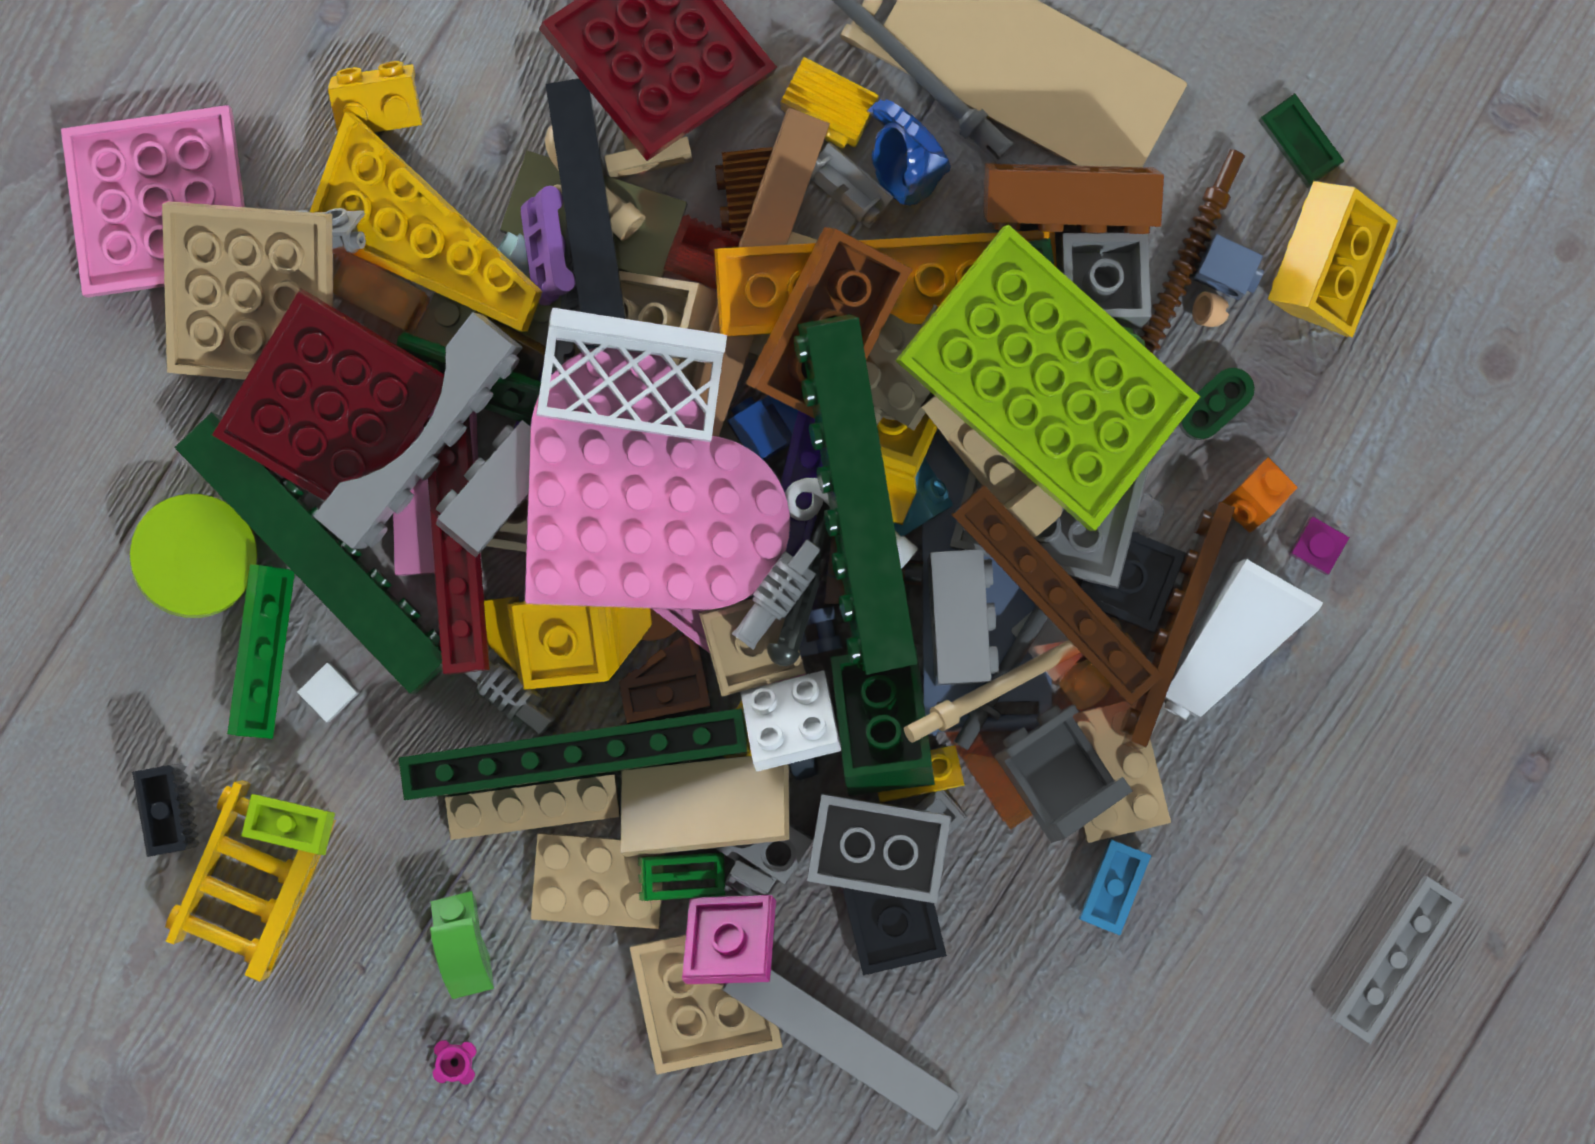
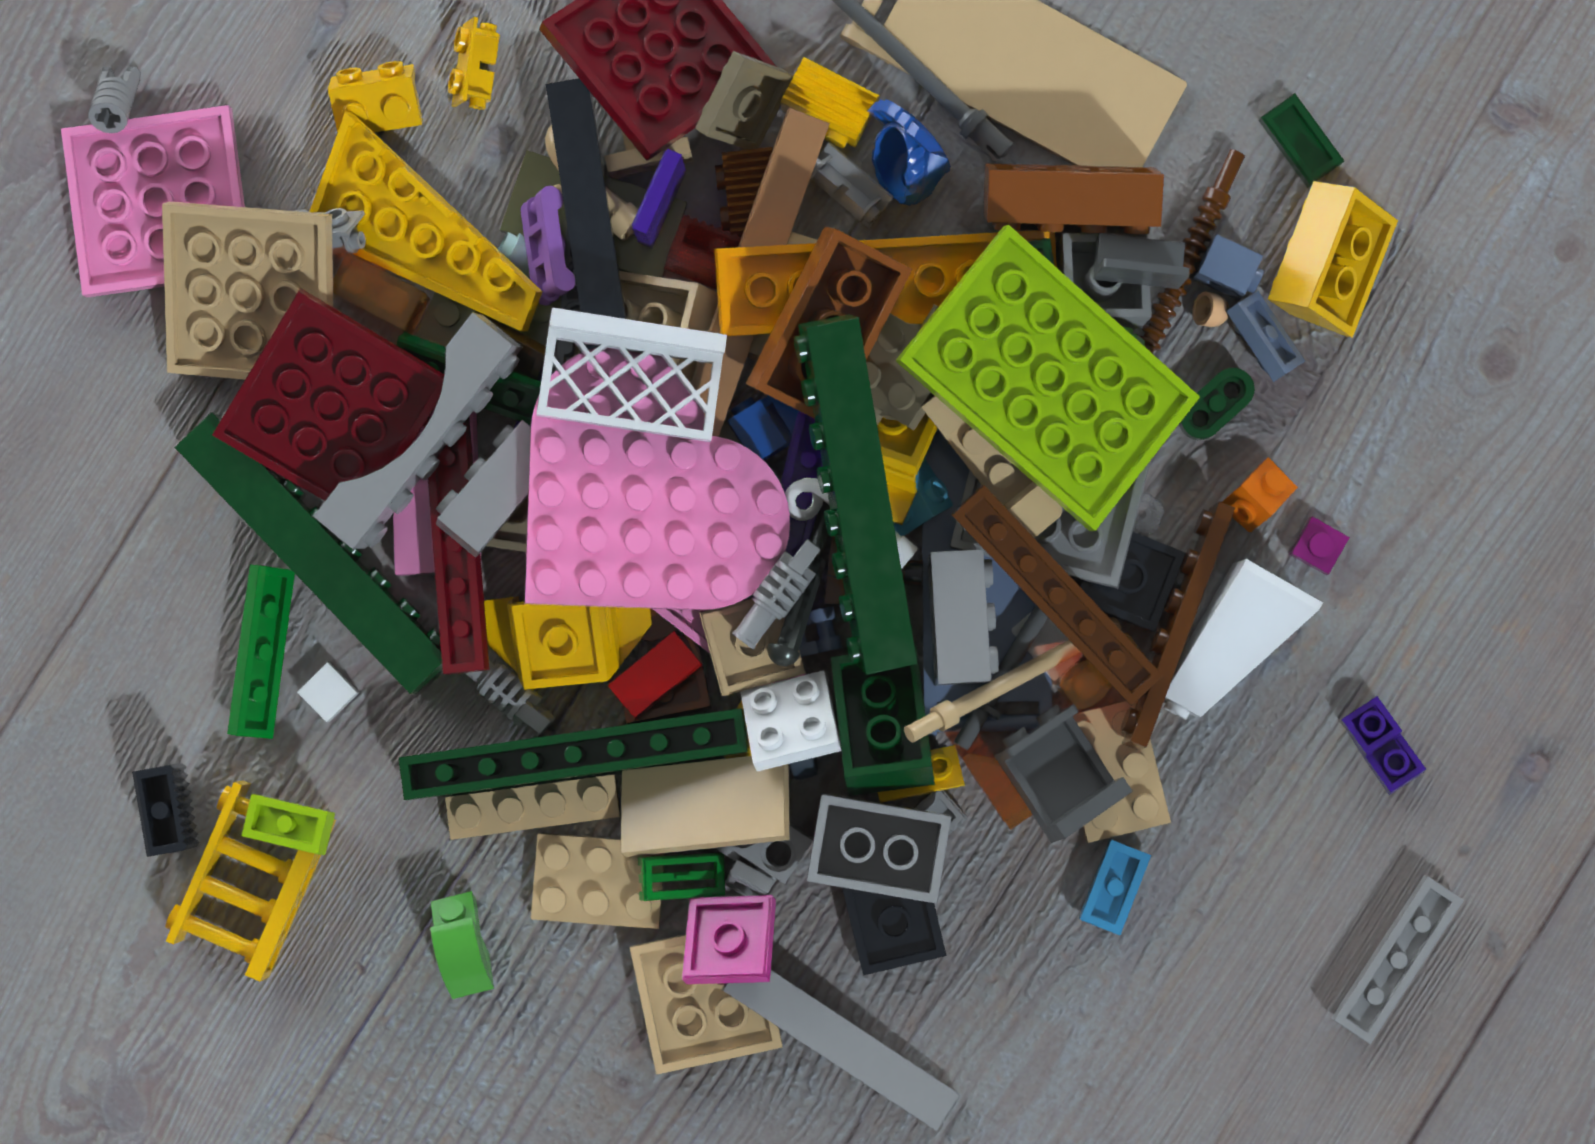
(113, 99): none -> light grey hinge
(192, 555): lime piece -> none
(445, 1071): dark pink plate -> none
(468, 80): none -> yellow hinge
(654, 675): none -> red tile
(659, 198): none -> dark purple tile
(744, 102): none -> dark tan plate
(1140, 261): none -> dark grey panel
(1265, 336): none -> sand blue plate
(1382, 745): none -> dark purple slope

